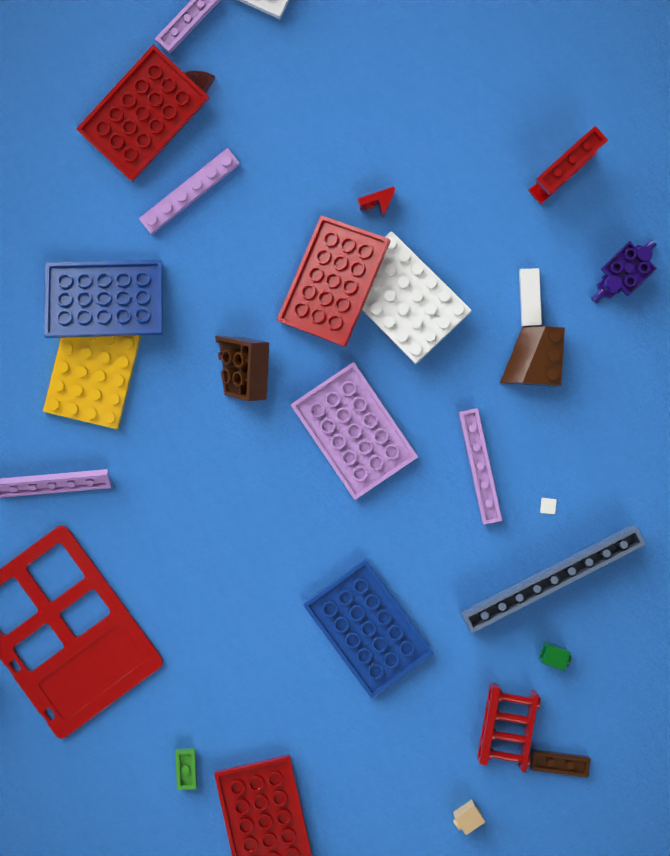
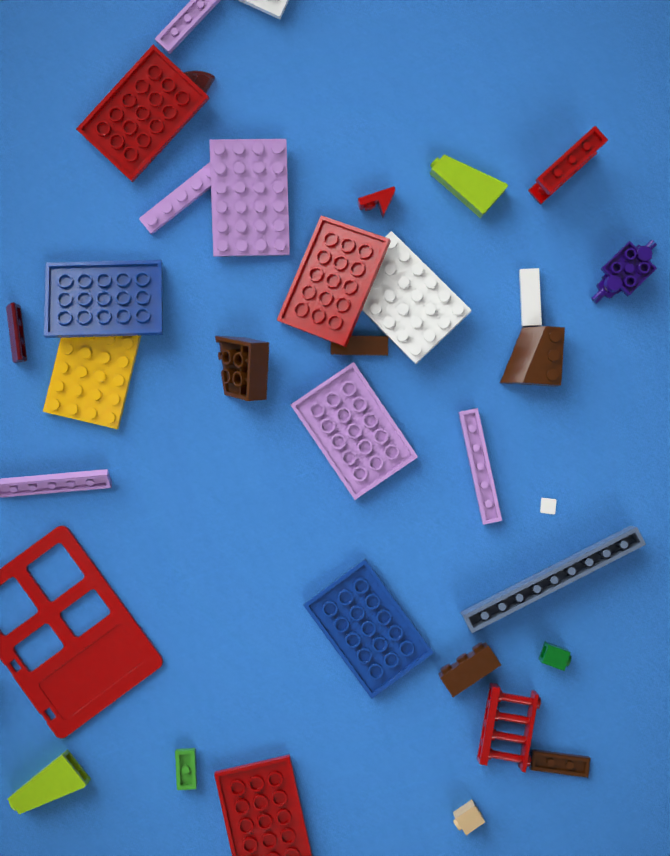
(16, 333): none -> dark red slope
(52, 782): none -> lime slope
(249, 197): none -> lavender plate
(363, 346): none -> reddish brown tile
(467, 184): none -> lime slope
(469, 668): none -> reddish brown brick

